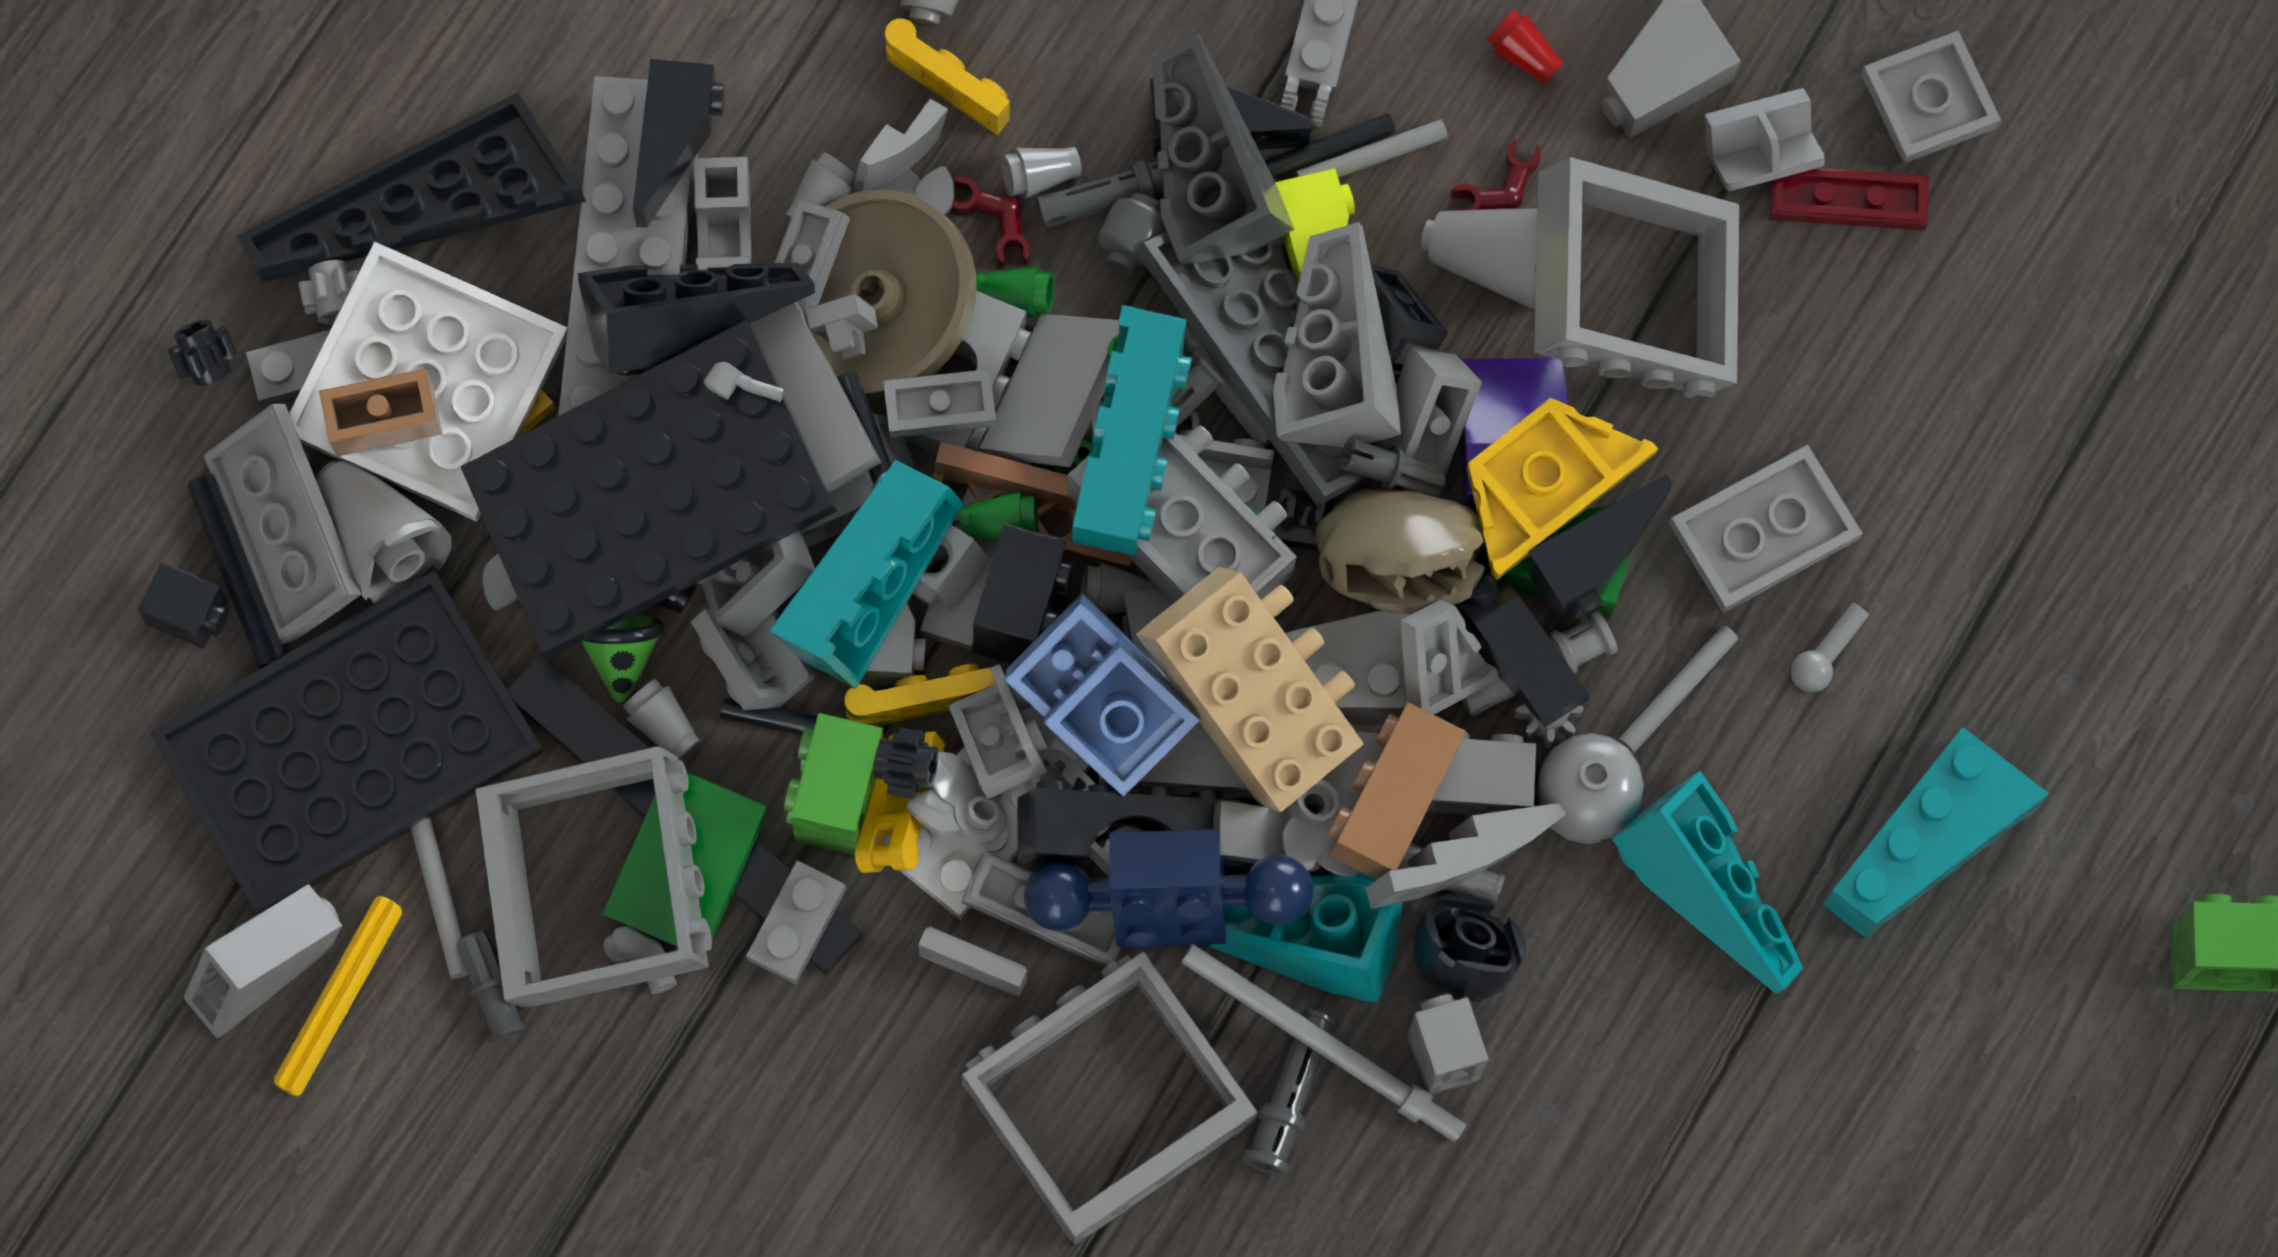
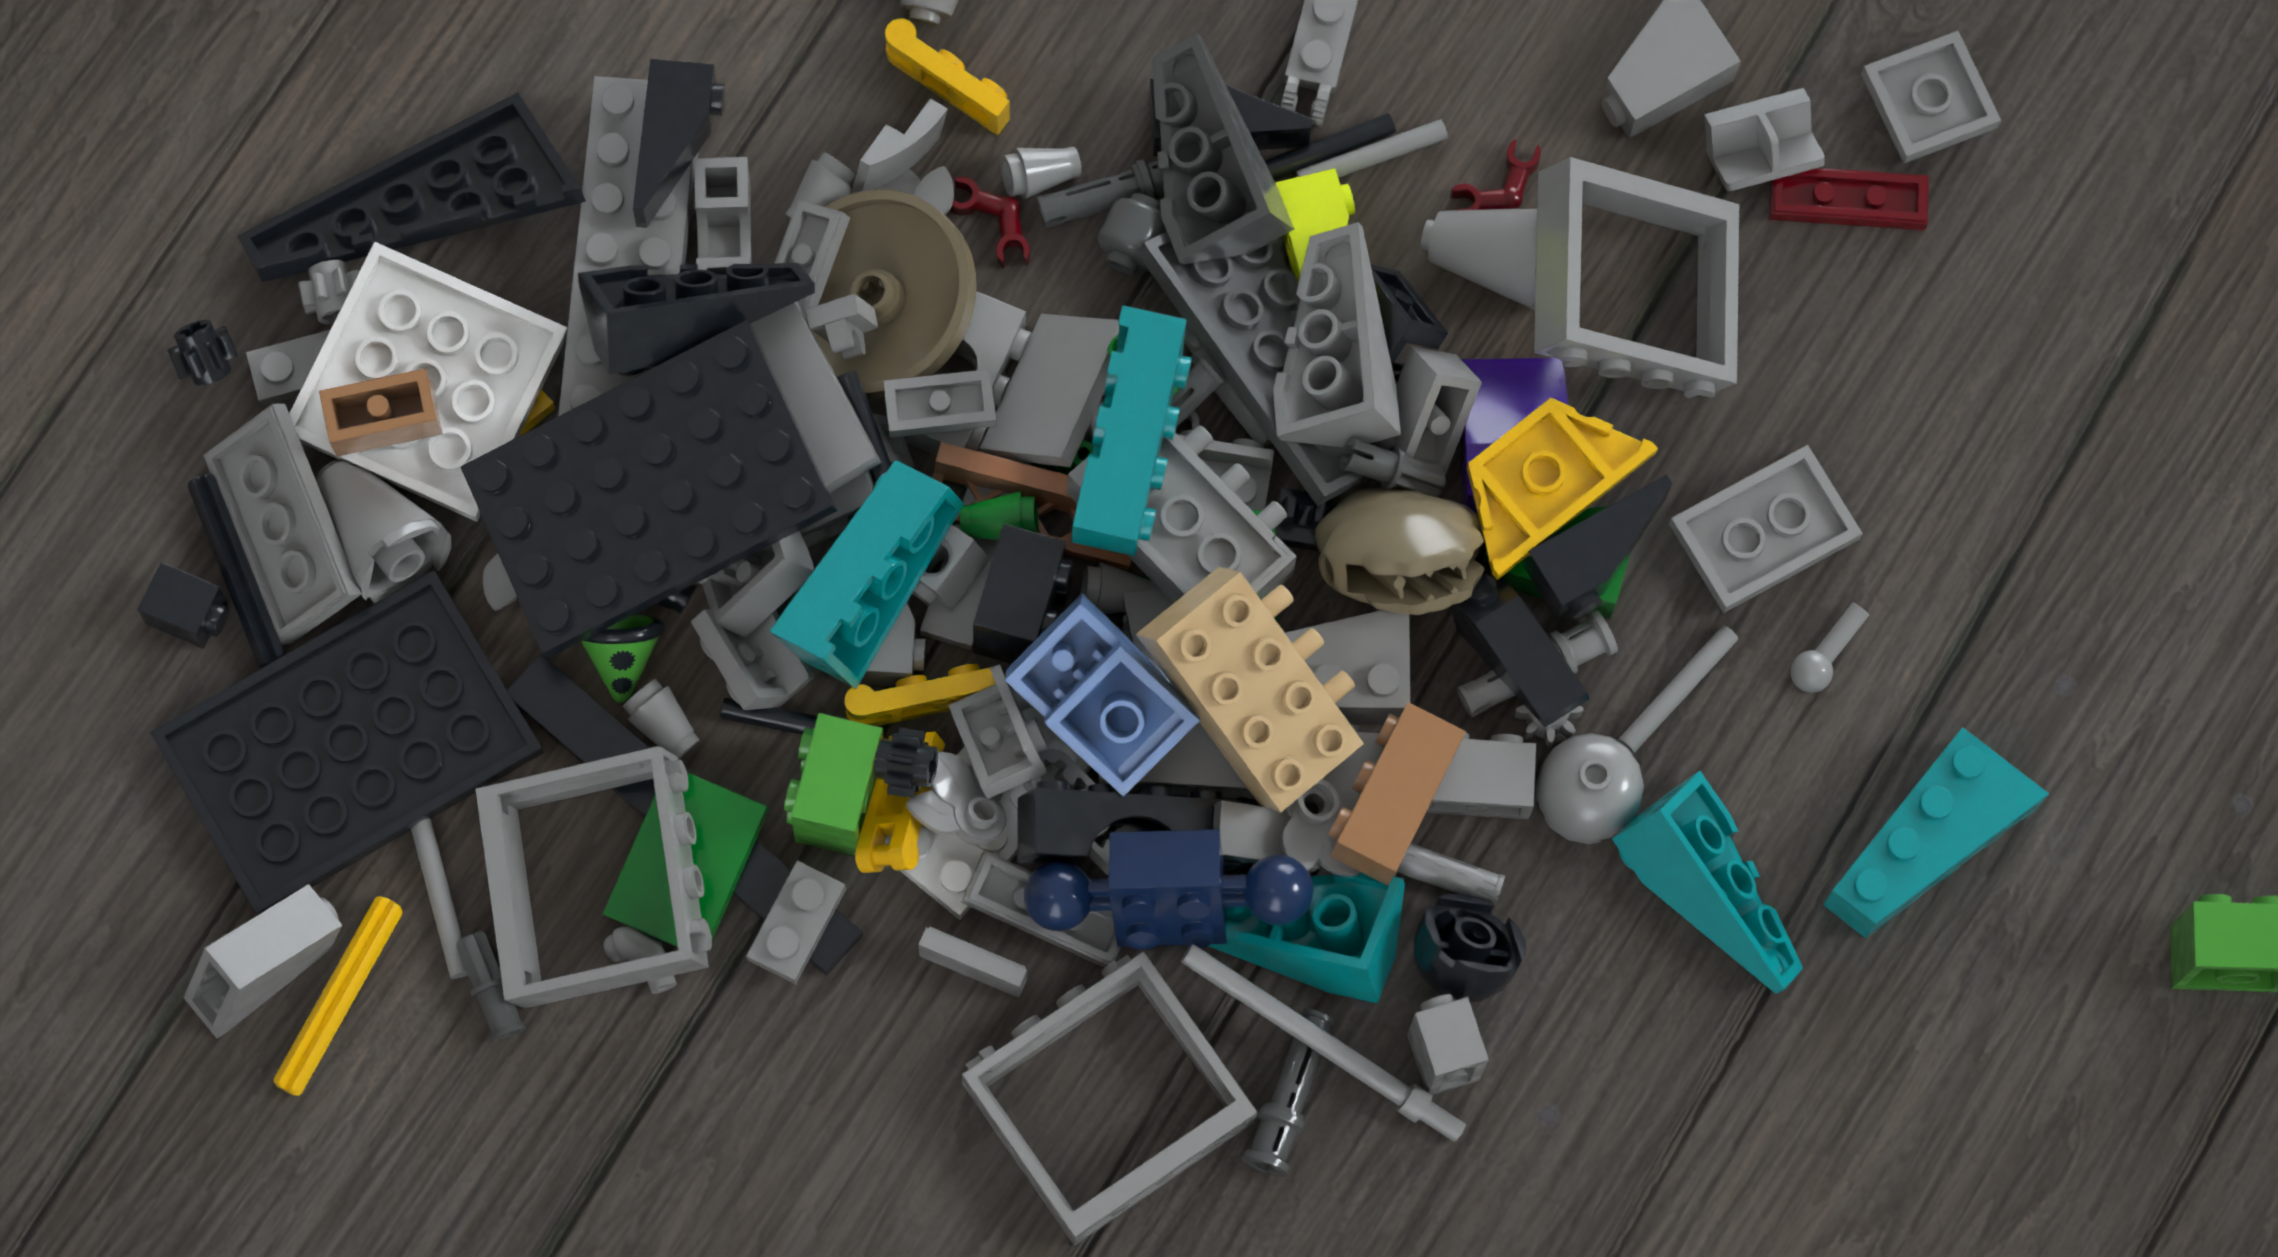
(725, 378): light grey hand -> none
(1021, 288): green cone -> none
(1441, 658): light grey wing -> none
(1472, 849): light grey slope -> none
(1525, 47): red cone -> none

